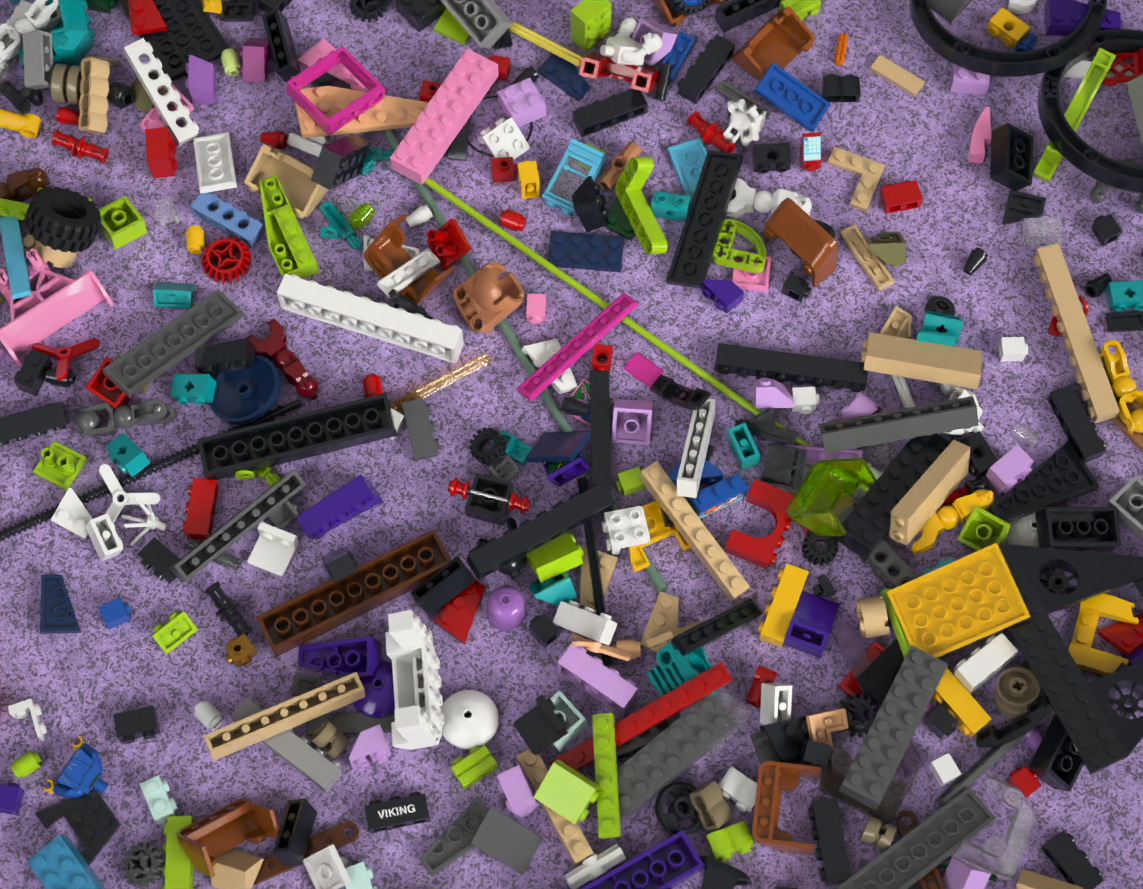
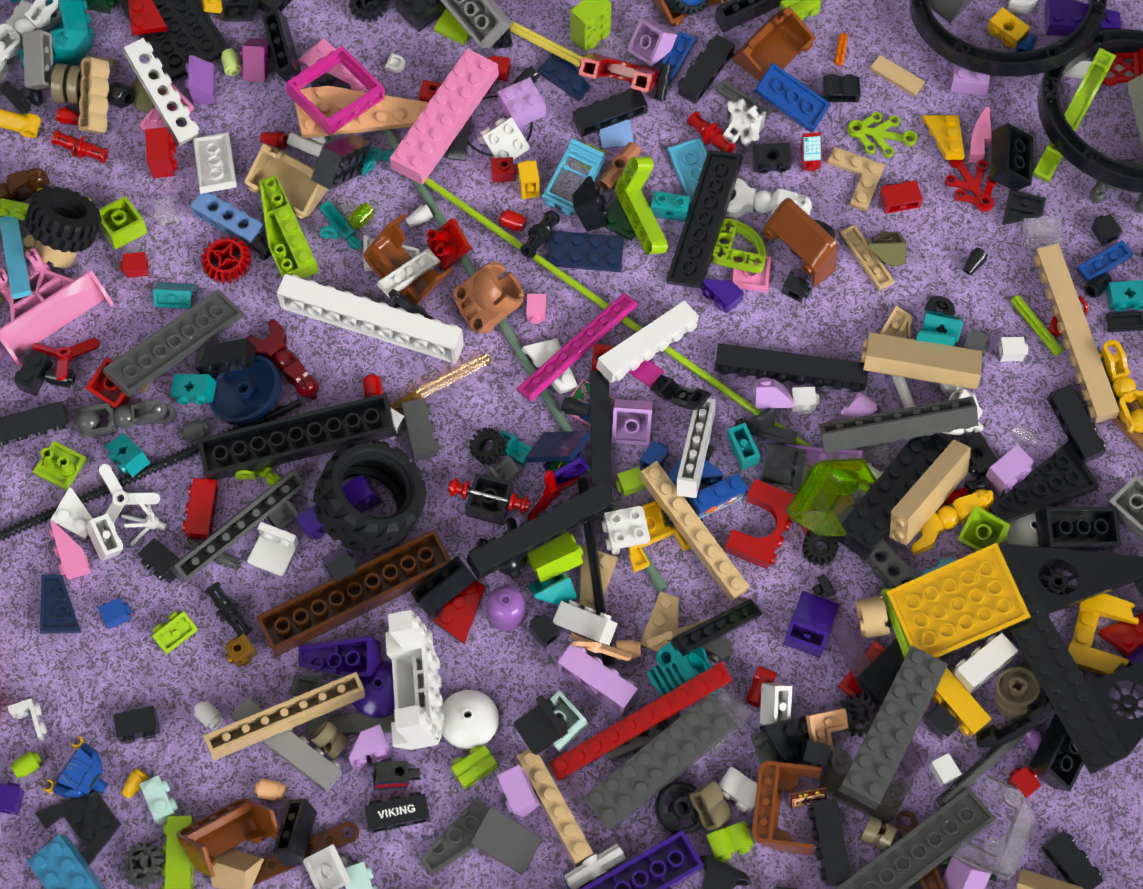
(72, 557): none -> bright pink slope
(133, 782): none -> yellow cone
(135, 265): none -> red brick
(194, 430): none -> dark grey brick
(195, 239): yellow brick -> none
(261, 248): none -> black bush
(270, 790): none -> light nougat brick
(385, 465): none -> black tyre
(385, 775): none -> pearl dark grey torso
(395, 63): none -> white tile
(540, 234): none -> black piece
(551, 492): none -> red piece
(567, 792): lime brick -> none
(606, 775): lime plate -> none
(616, 135): none -> light blue piece
(626, 50): white torso -> none
(647, 342): none -> white brick
(654, 452): none -> blue brick
(719, 650): none -> dark grey brick
(783, 605): yellow brick -> none
(806, 797): none -> piece
(879, 133): none -> lime plant
(947, 135): none -> yellow wing
(972, 185): none -> red plant
(976, 340): none -> dark grey brick
(1036, 325): none -> lime axle
(1105, 261): none -> blue plate

